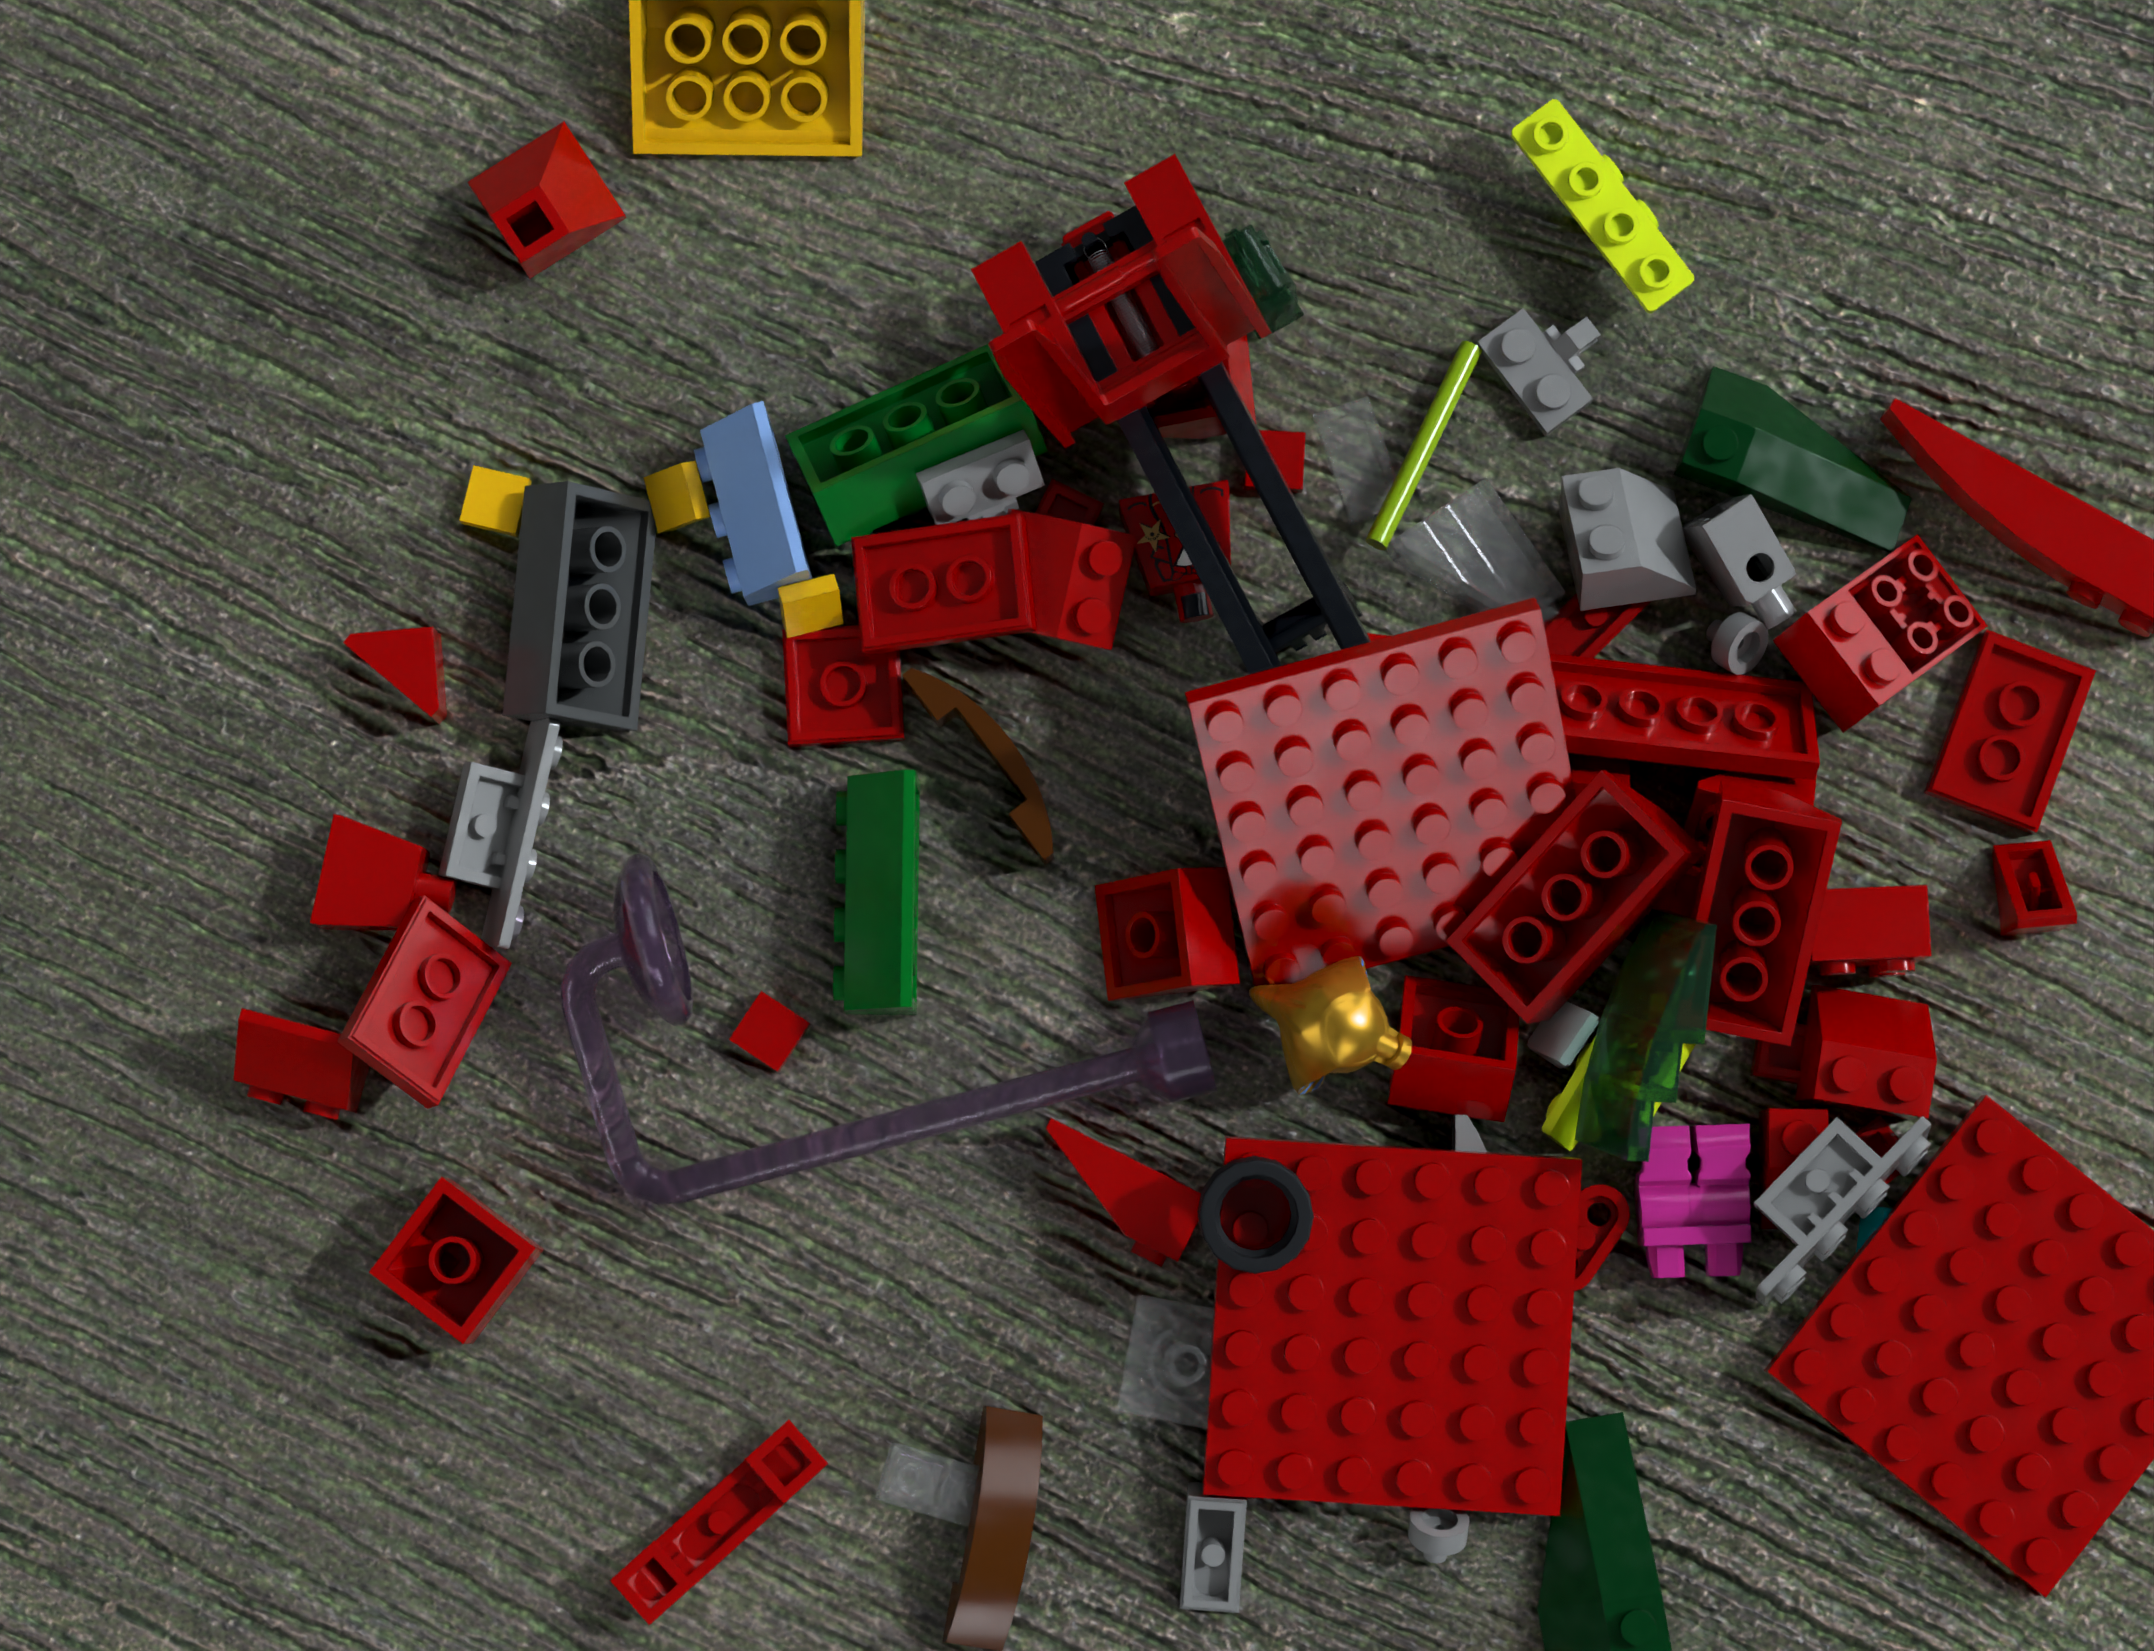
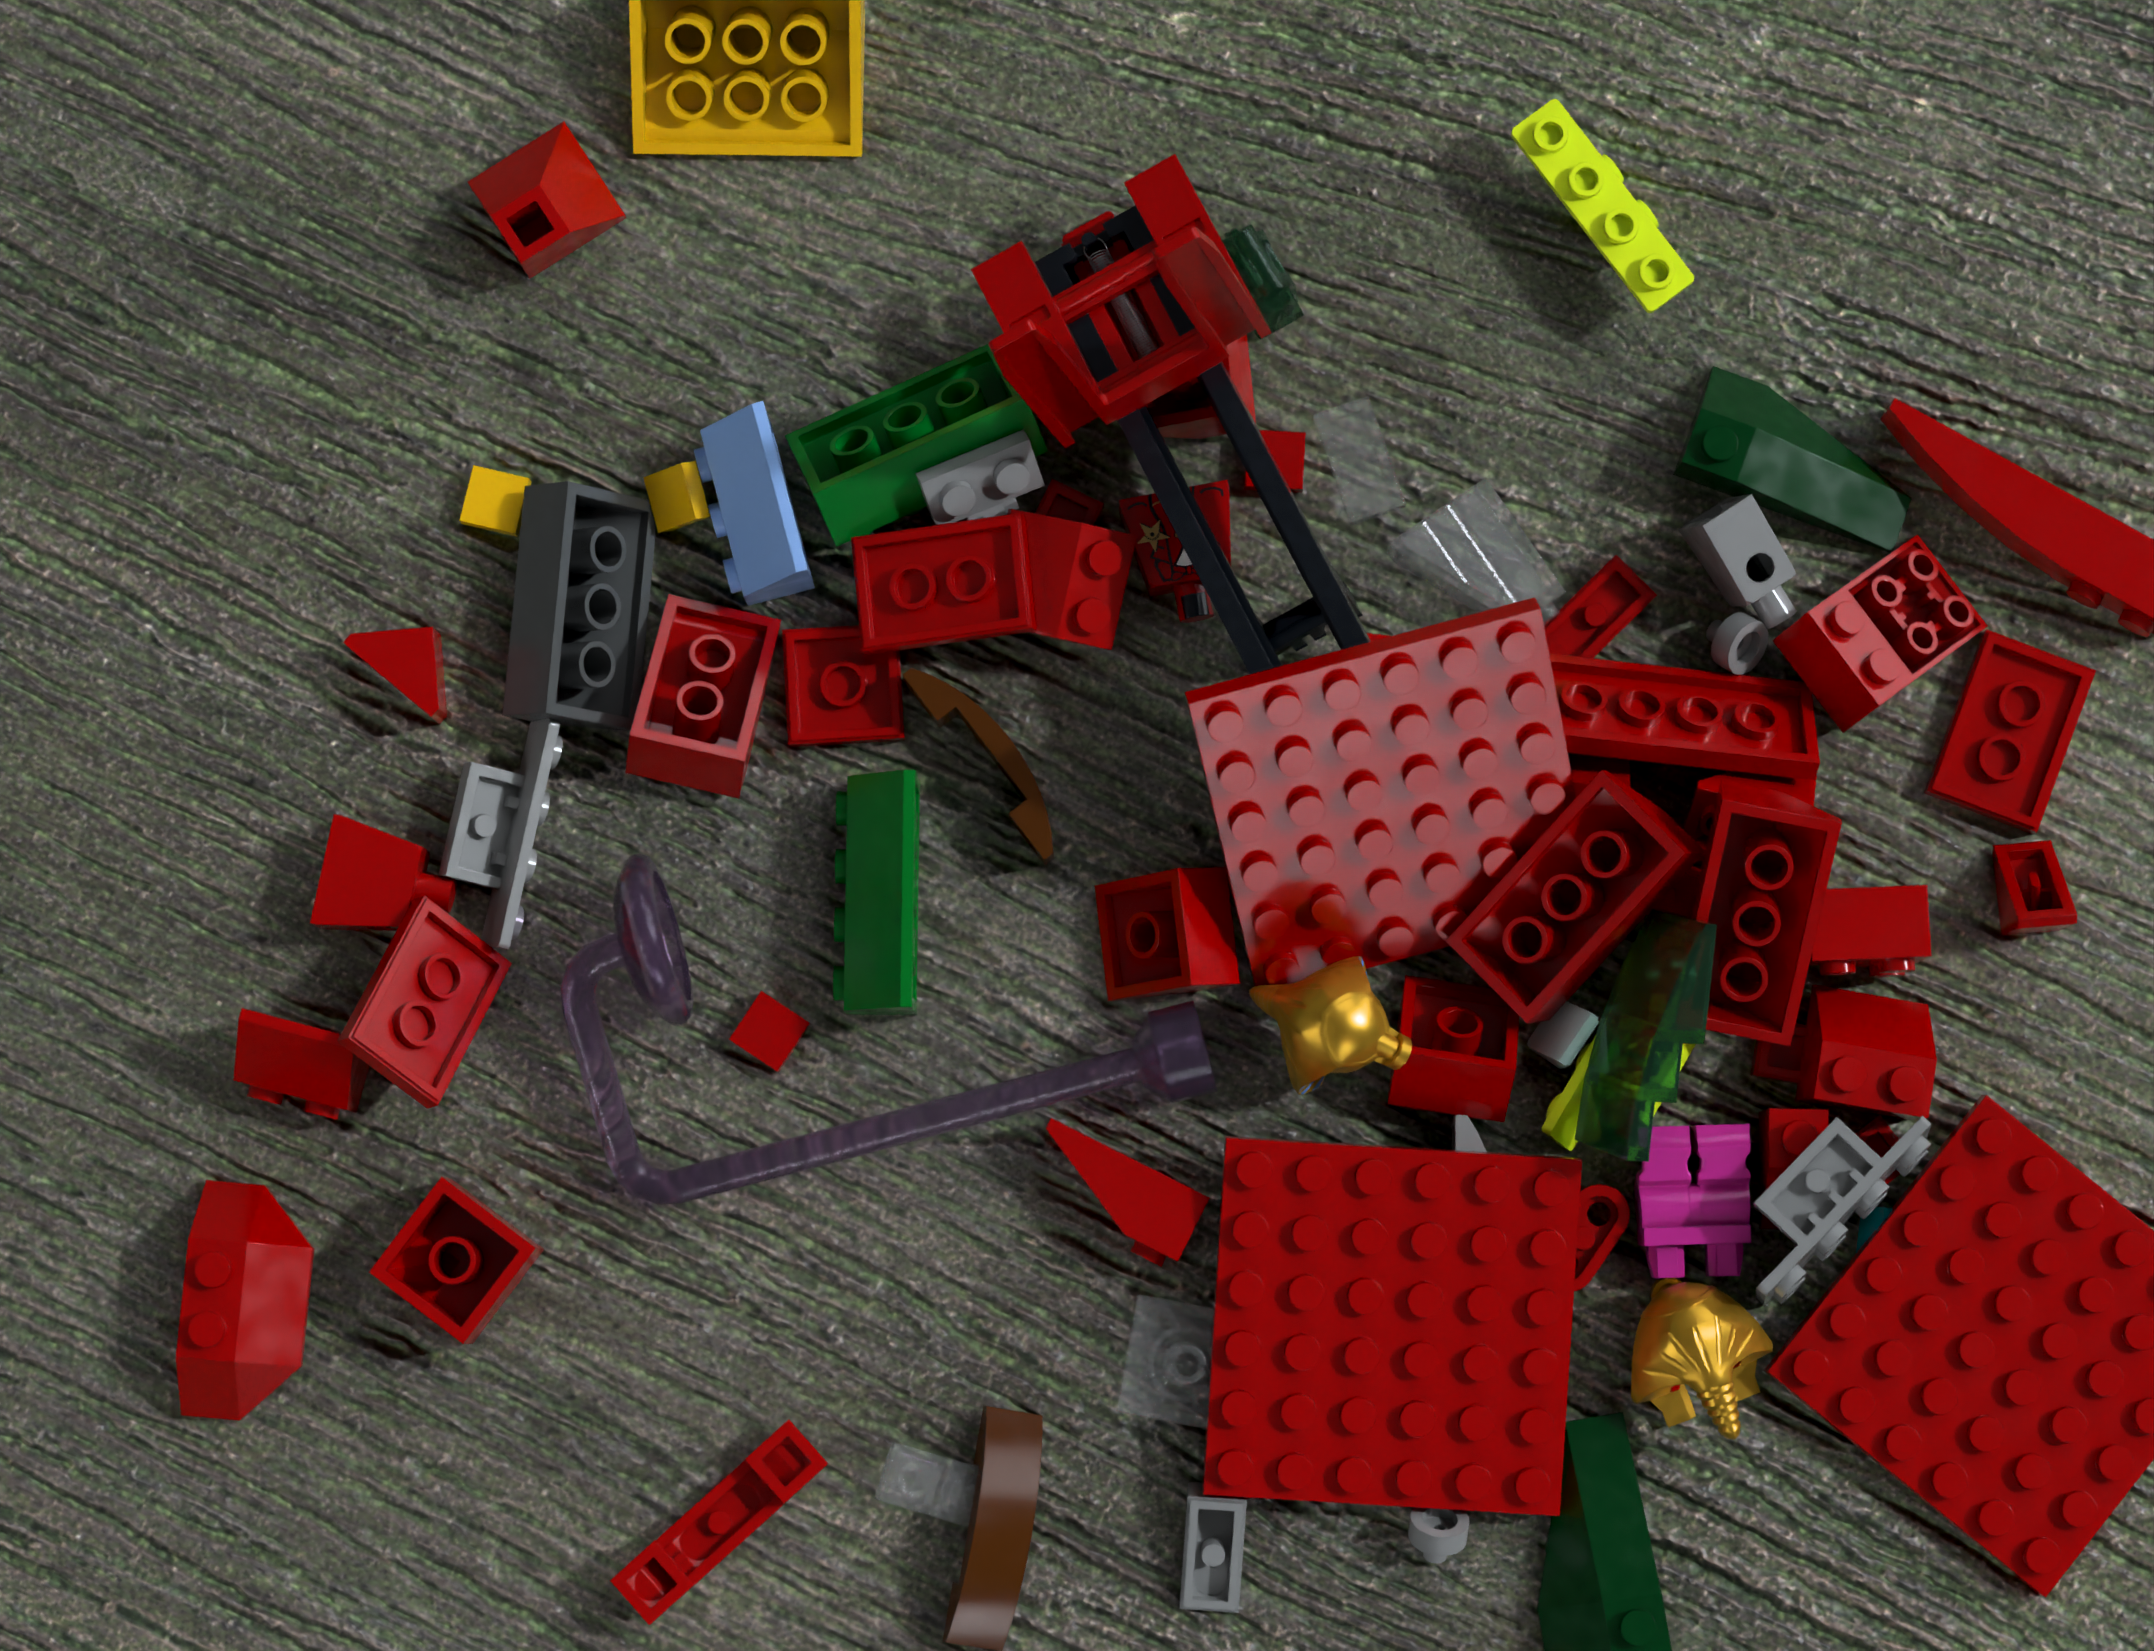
(241, 1301): none -> red wedge
(702, 696): none -> red slope
(810, 605): yellow tile -> none
(1263, 1259): black tyre -> none
(1423, 445): lime bar -> none
(1541, 366): light grey hinge -> none
(1623, 539): light grey slope -> none
(1697, 1340): none -> pearl gold piece

